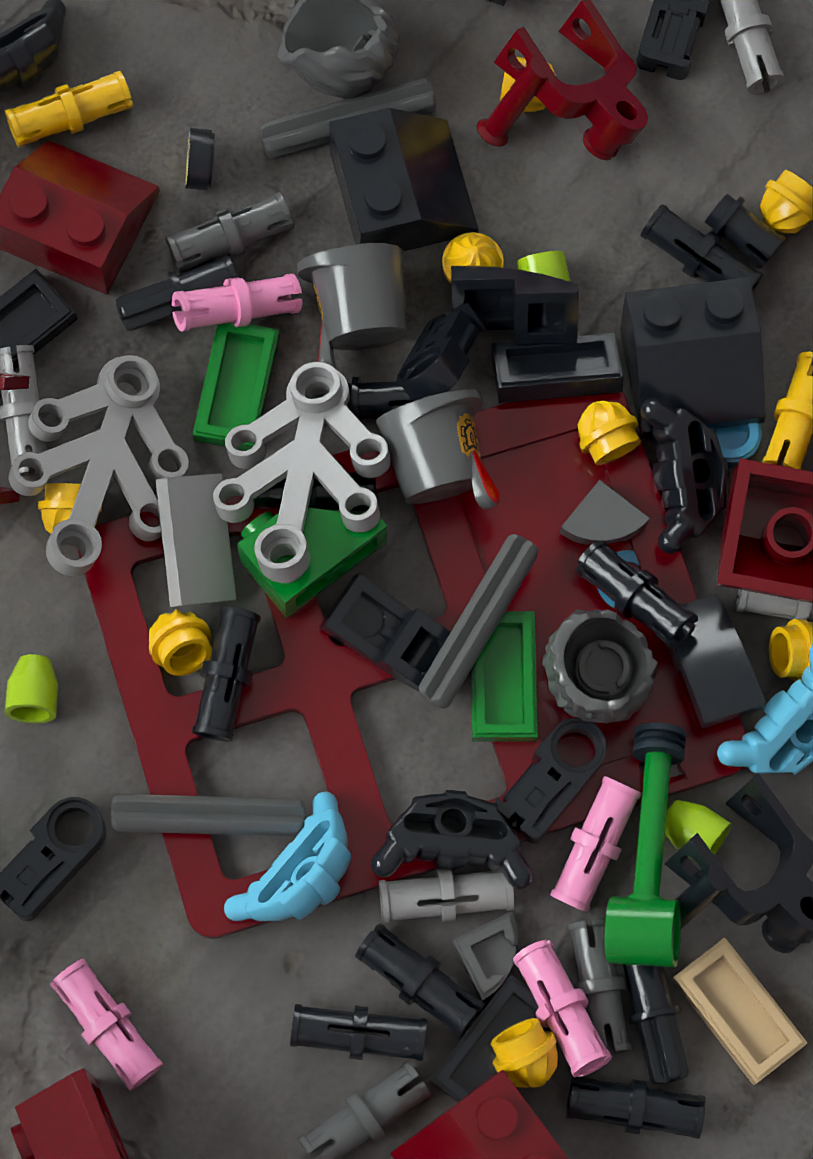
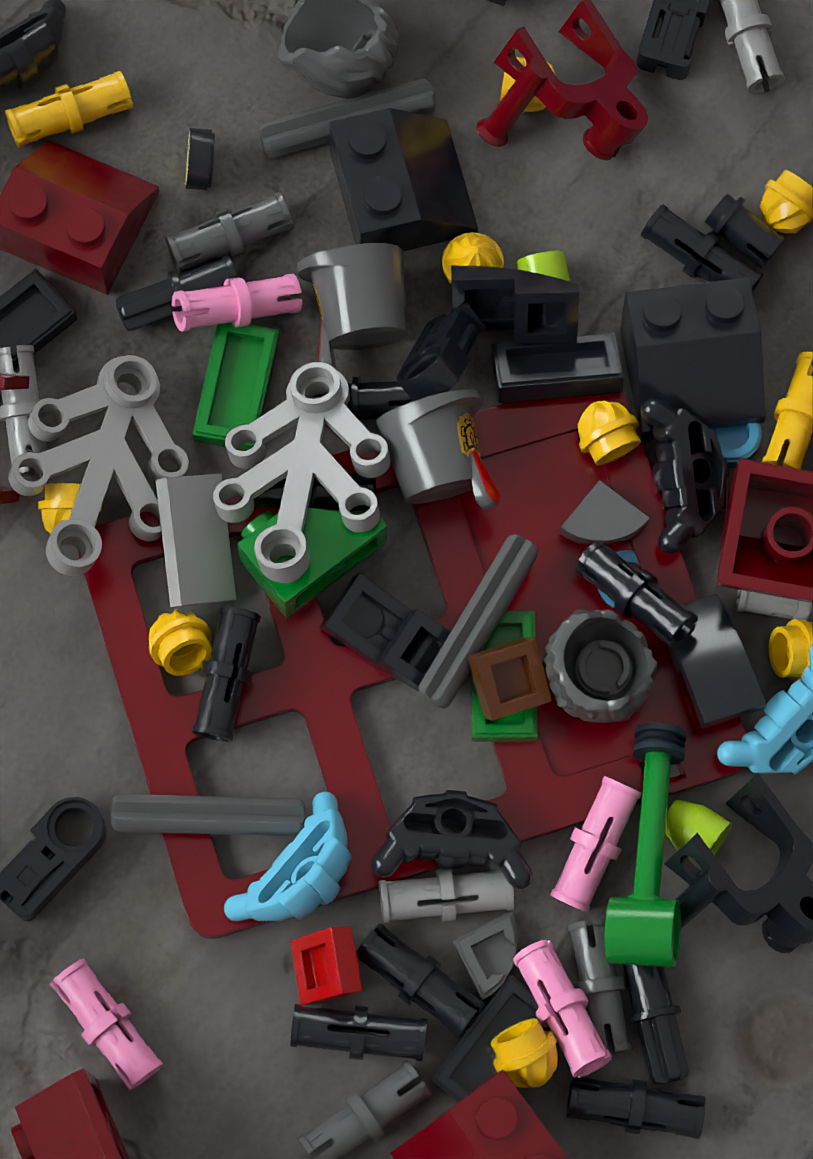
(32, 690): lime hose -> none
(326, 965): none -> red plate
(509, 678): none -> reddish brown plate
(551, 785): black piece -> none
(739, 1011): tan tile -> none

